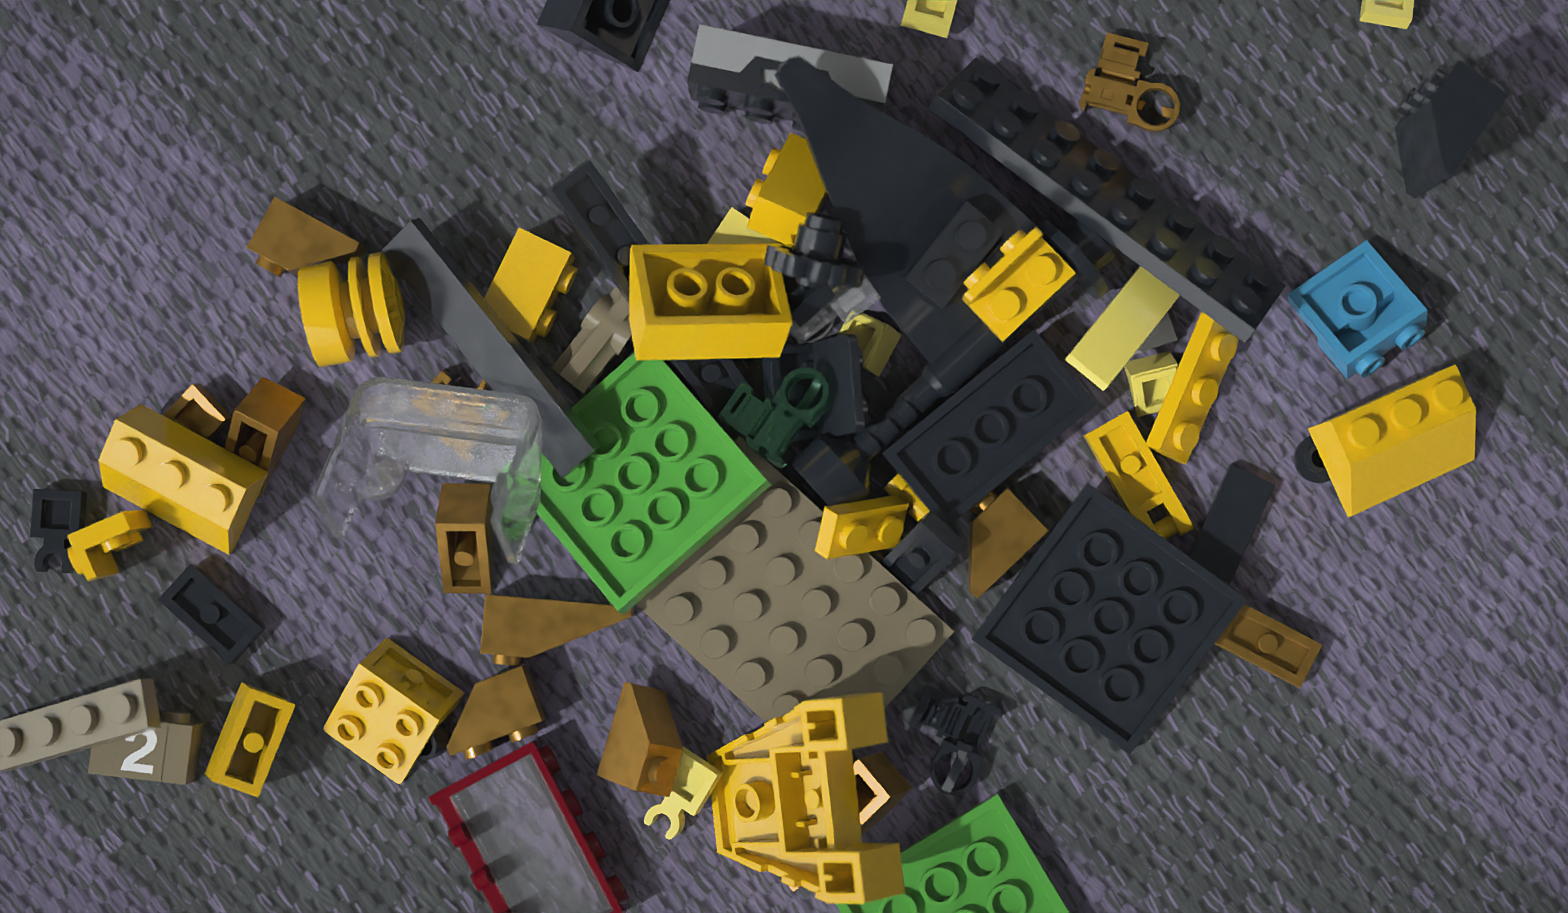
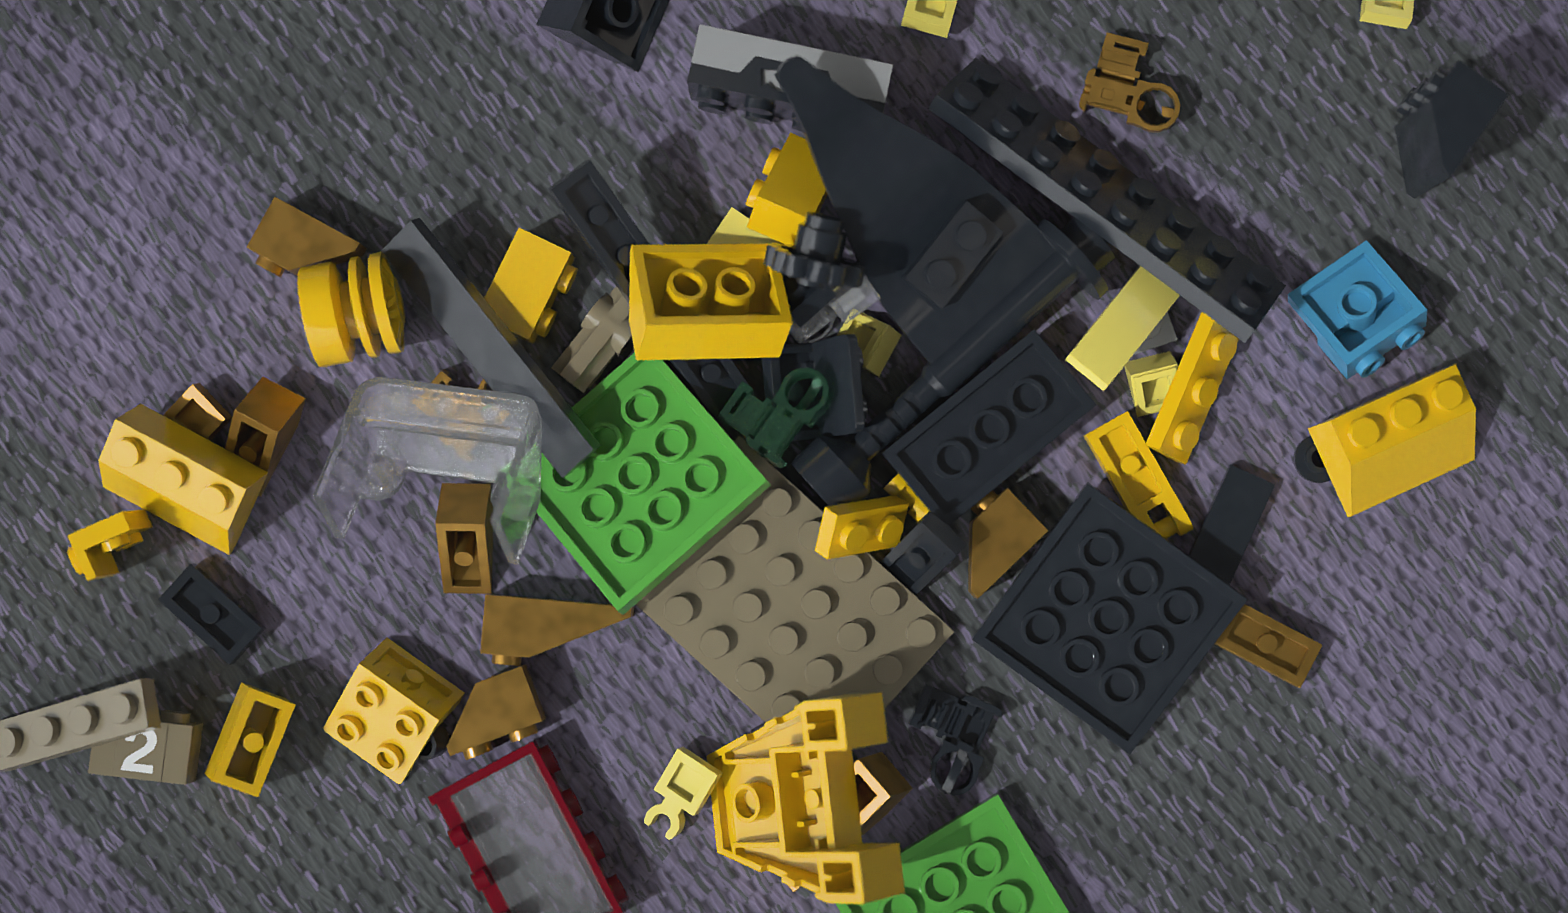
(53, 518): black plate -> none
(642, 742): pearl gold slope -> none
(1017, 283): yellow bracket -> none

